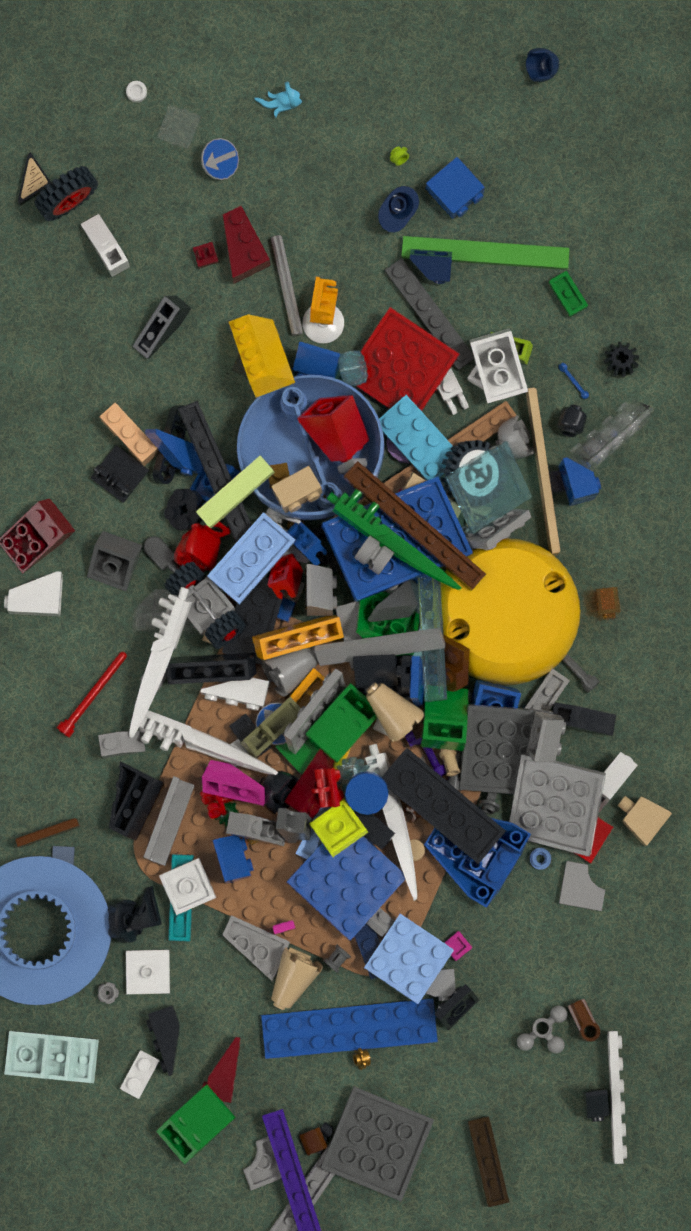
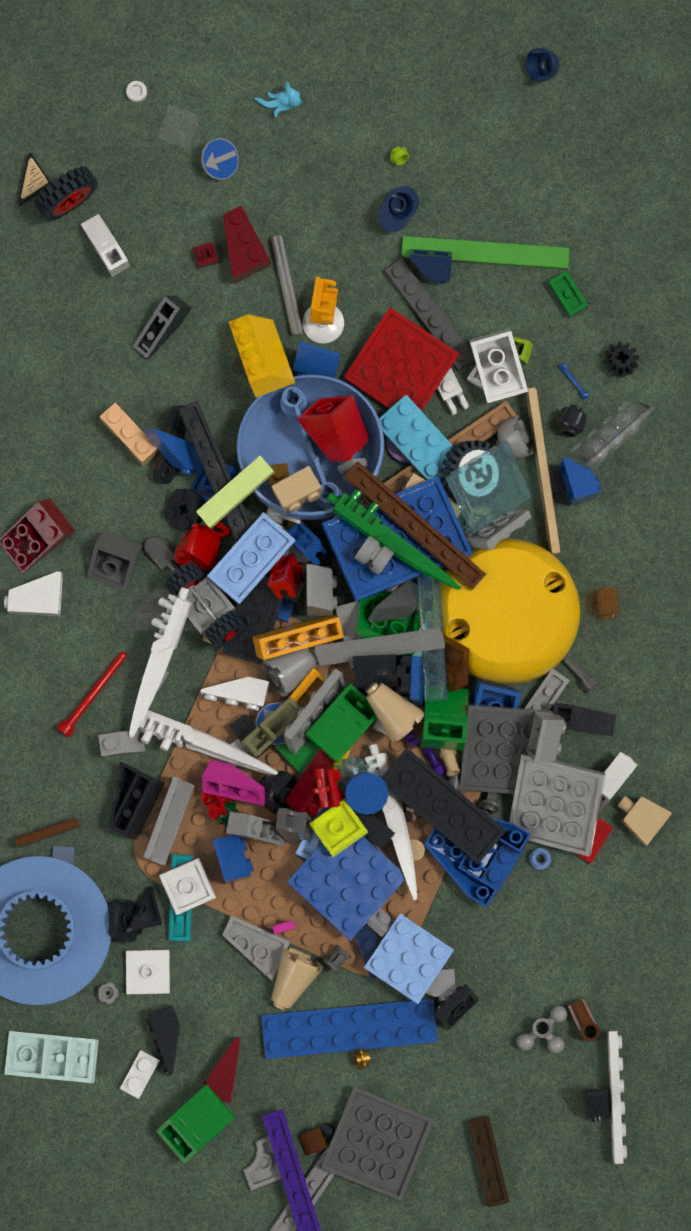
(119, 474): black hinge -> none
(211, 668): black brick -> none
(353, 368): clear light blue gear -> none
(455, 188): blue brick -> none
(459, 945): dark pink tile -> none
(579, 889): light grey tile -> none

